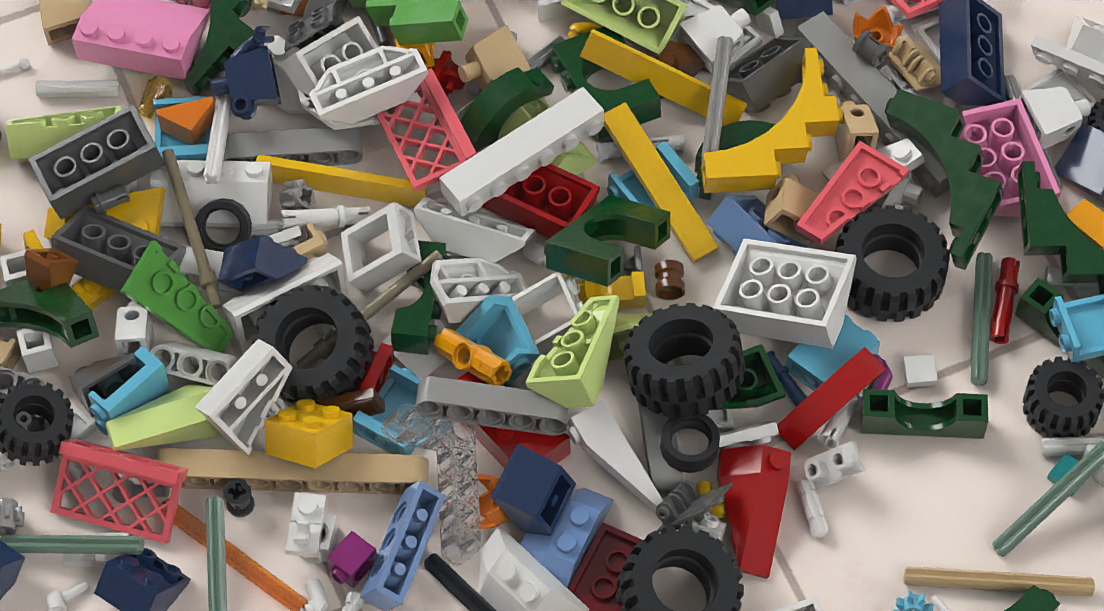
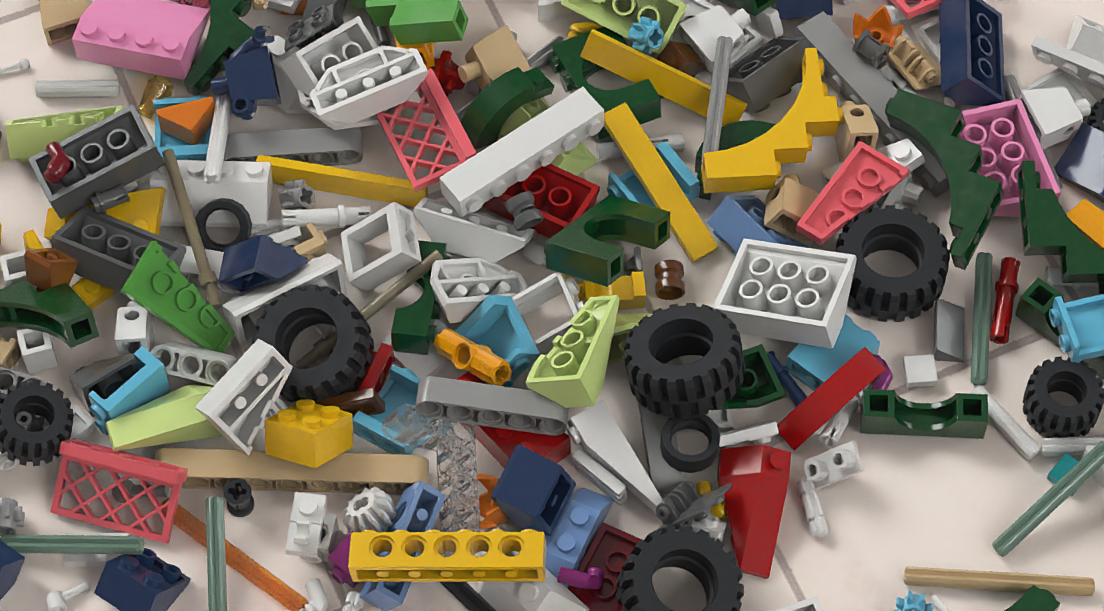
(59, 163): none -> dark red arm
(369, 511): none -> white gear
(460, 567): none -> yellow brick
(524, 211): none -> dark grey wheel
(578, 579): none -> magenta arm
(600, 477): none -> white tile
(646, 35): none -> medium azure gear
(948, 331): none -> dark grey slope
(1009, 426): none -> white axle

